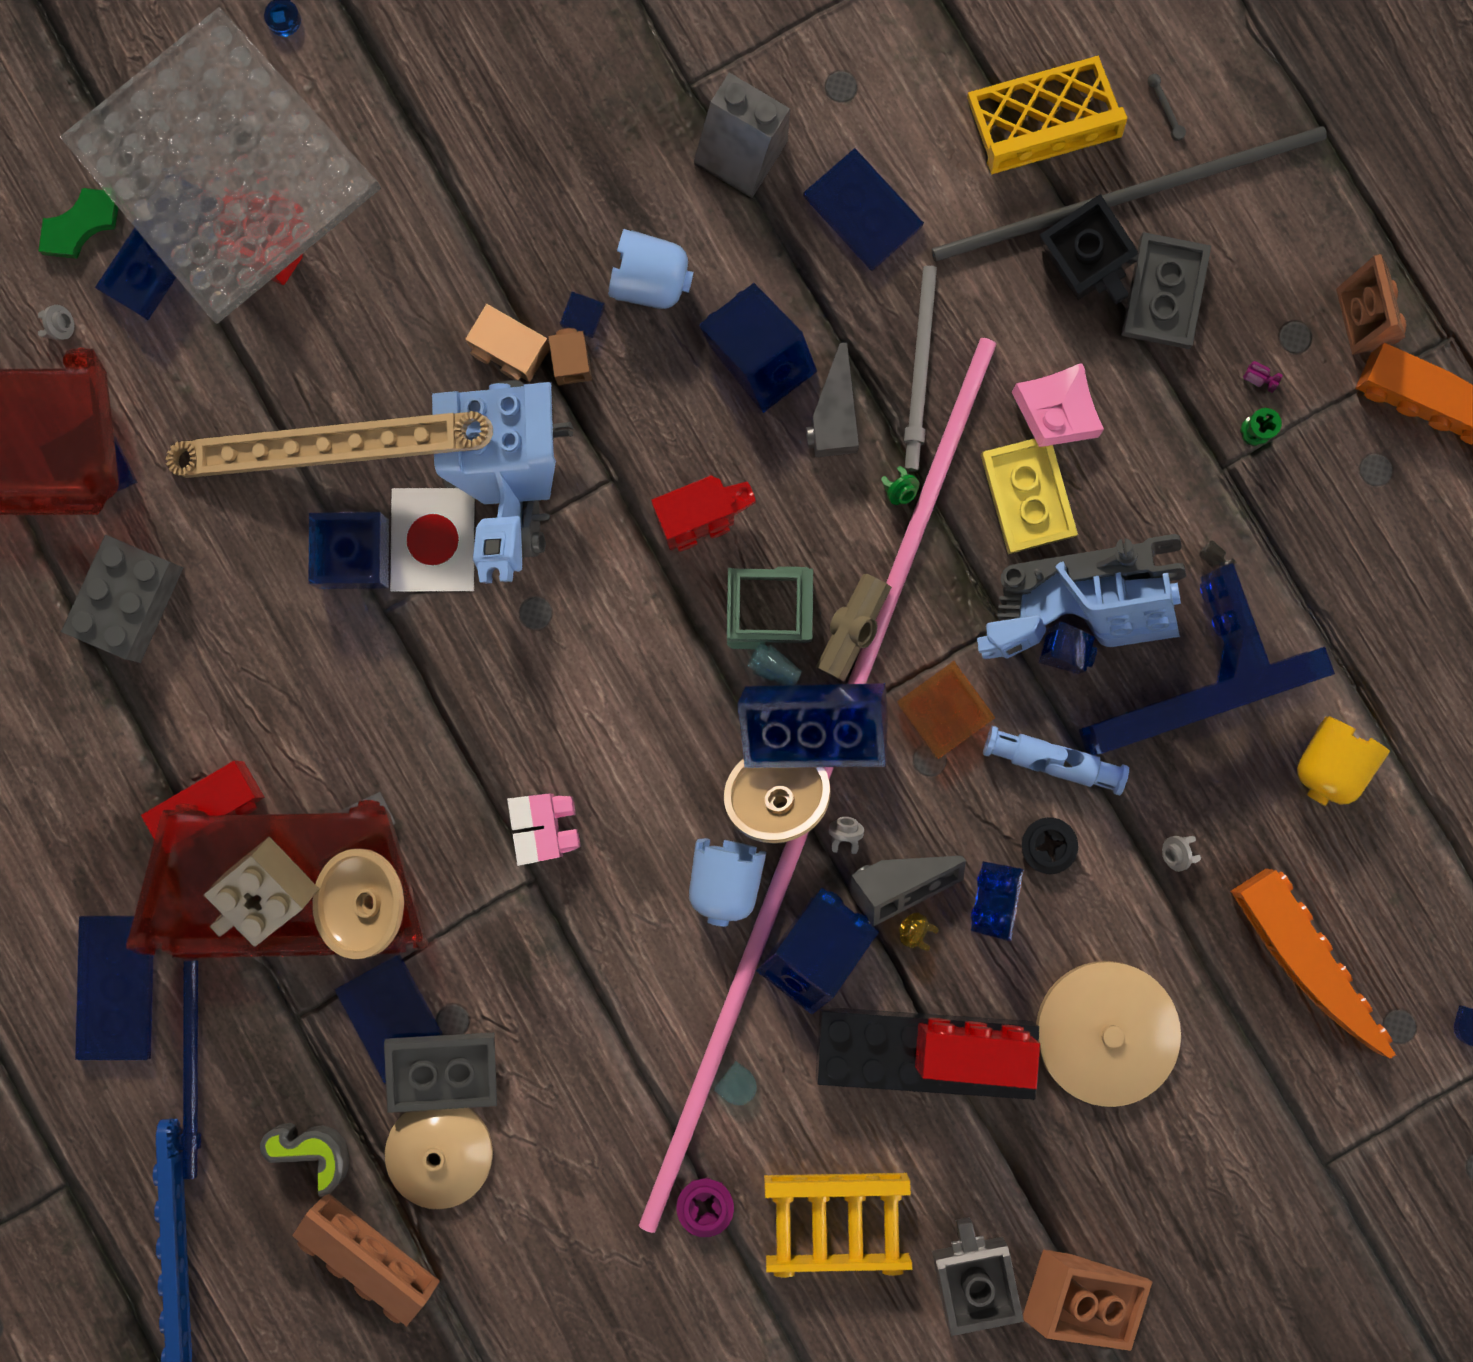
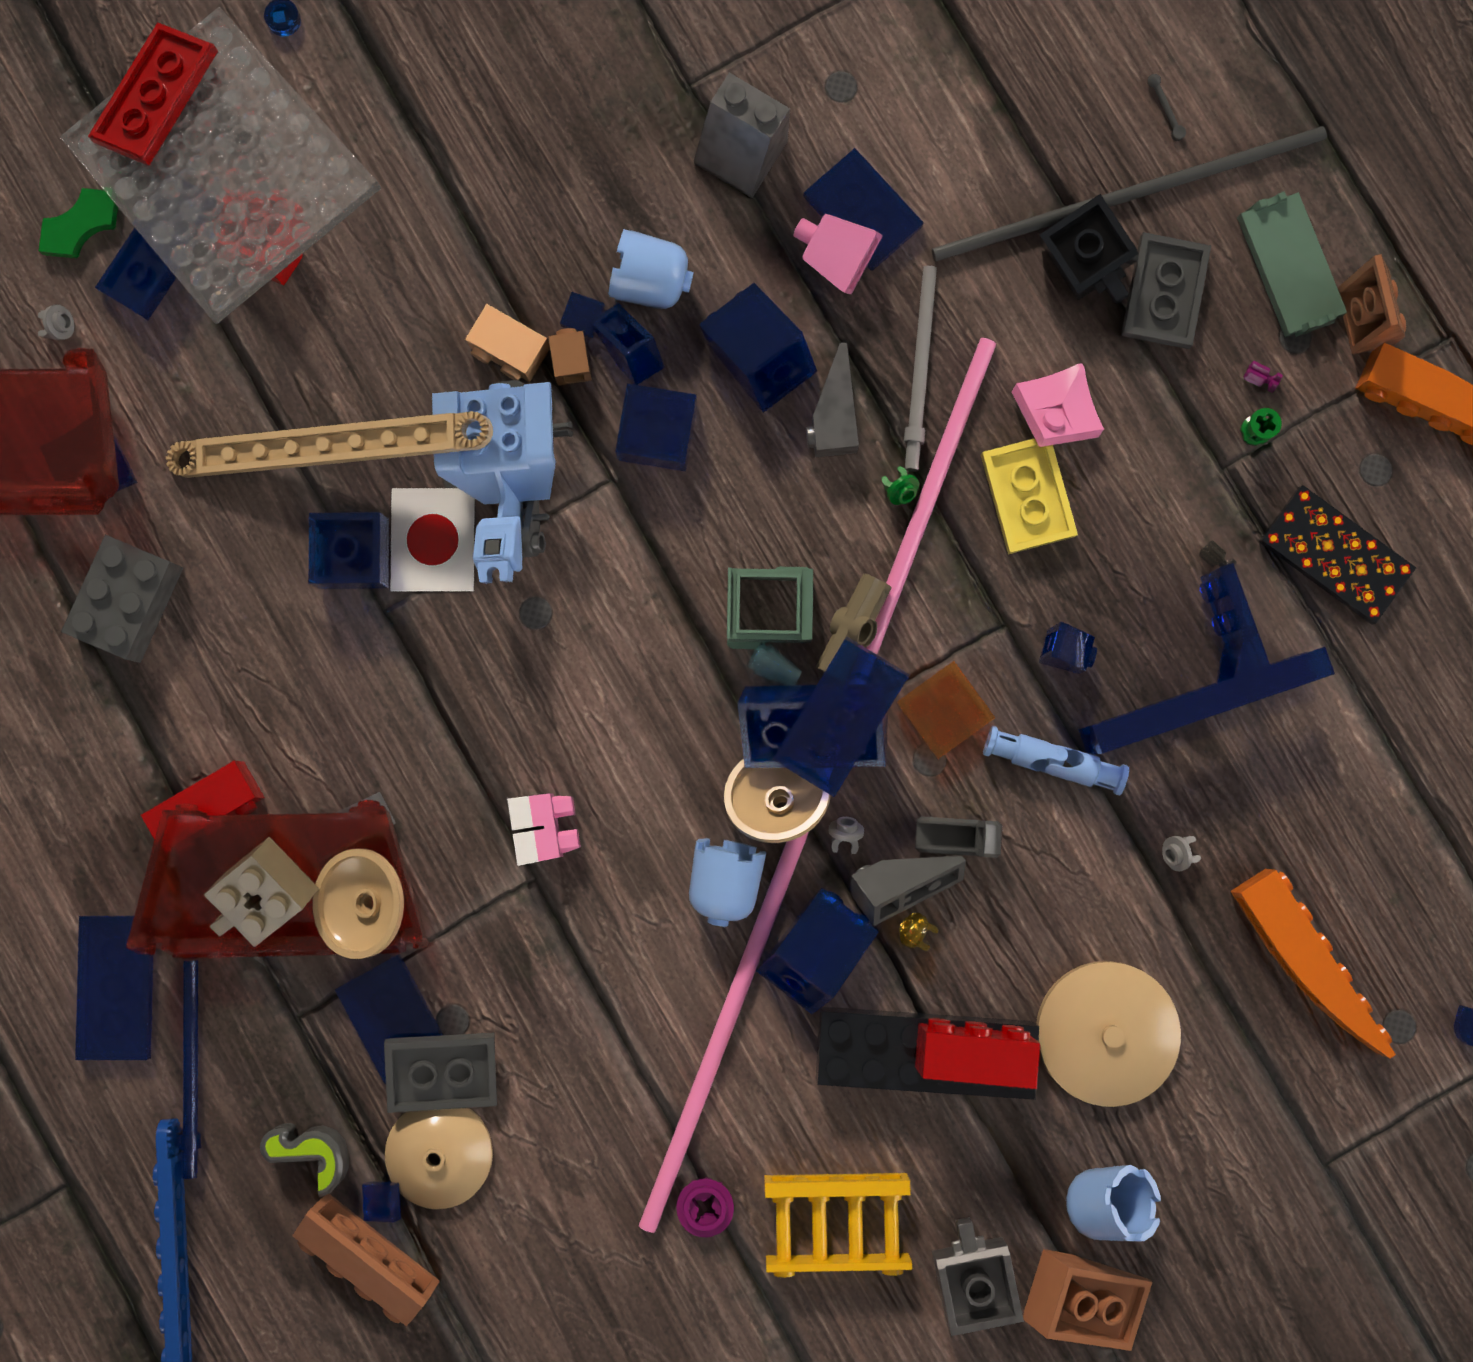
(153, 93): none -> red tile
(381, 1201): none -> clear blue tile
(628, 344): none -> clear blue slope
(656, 427): none -> clear blue brick
(700, 510): red hinge -> none
(737, 1085): clear light blue tile -> none
(838, 249): none -> bright pink torso
(840, 716): none -> clear blue tile
(958, 836): none -> dark grey animal
(996, 900): clear blue hinge -> none
(1062, 136): yellow fence -> none
(1063, 855): black gear -> none
(1111, 588): light blue piece -> none
(1114, 1203): none -> light blue cylinder
(1291, 264): none -> sand green brick
(1337, 554): none -> black tile
(1339, 764): yellow cylinder -> none

